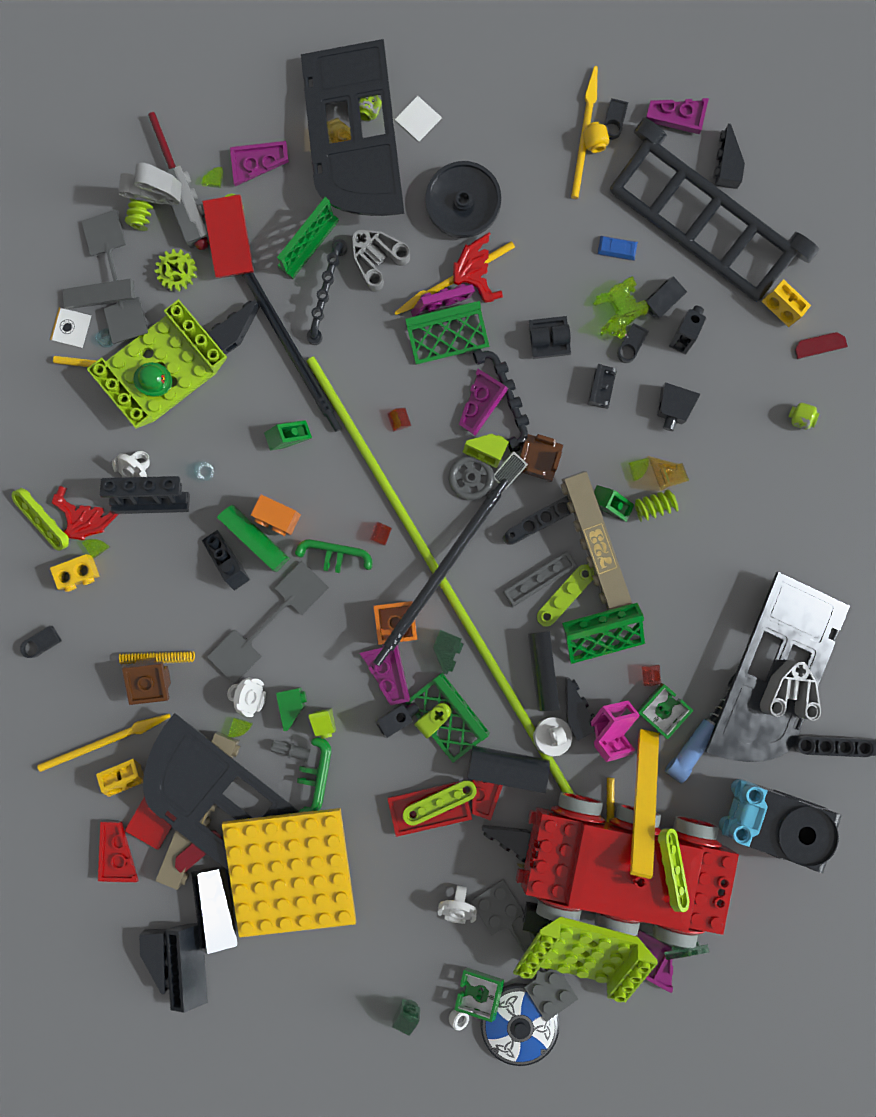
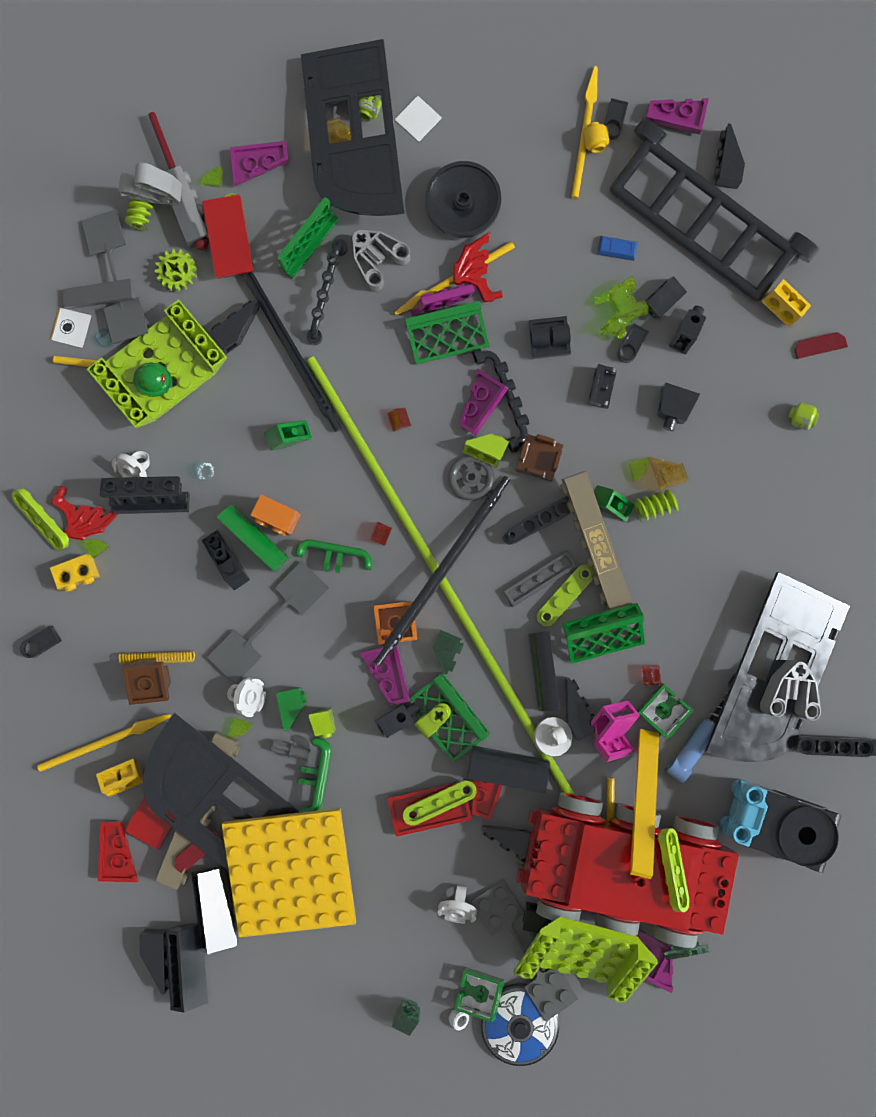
(510, 469): sticker -> none

